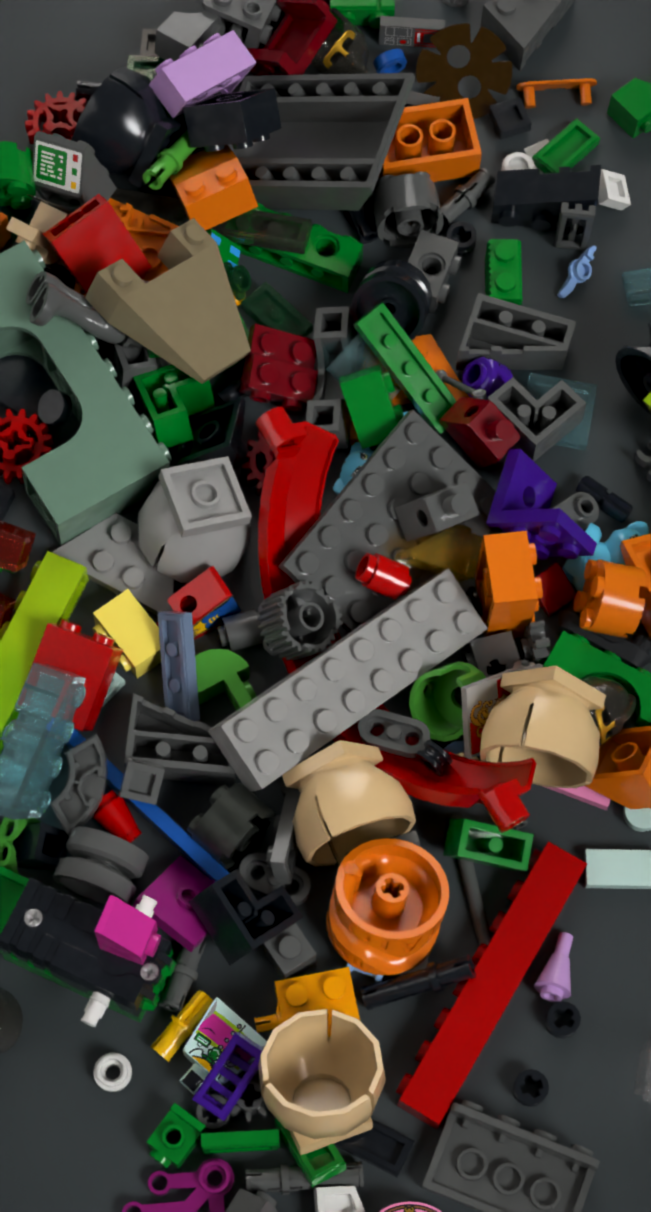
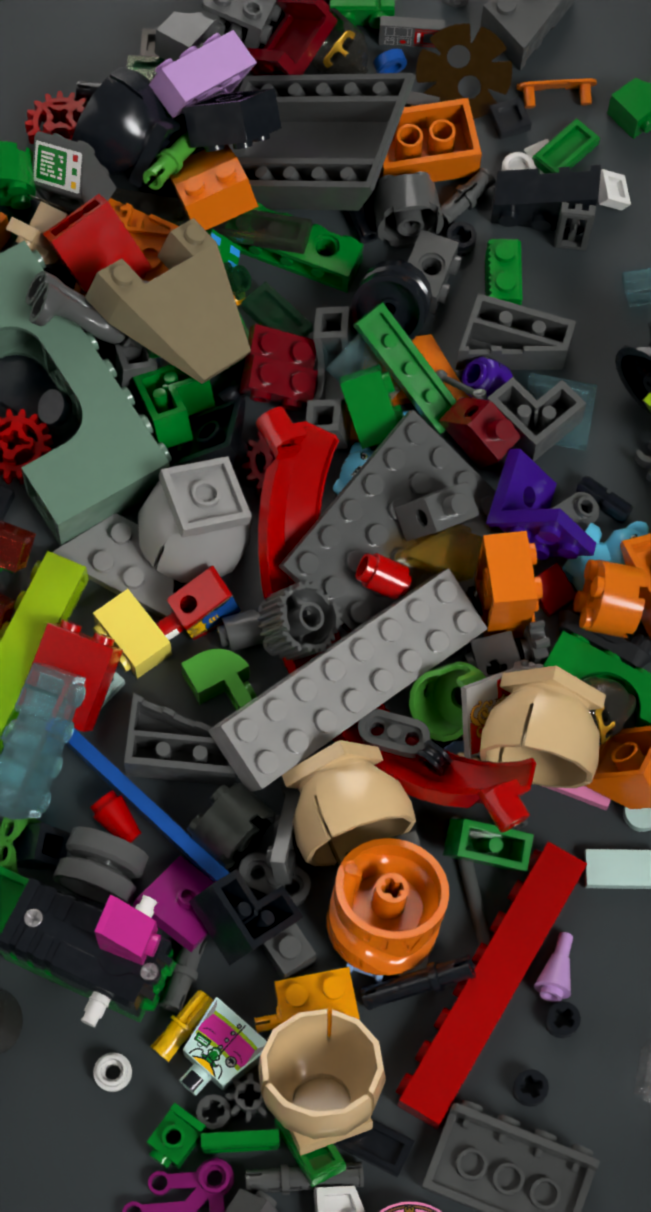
(84, 784): dark grey tile -> none
(141, 781): dark grey plate -> none
(179, 663): sand blue tile -> none
(210, 1103): dark purple slope -> none
(579, 271): light blue piece -> none

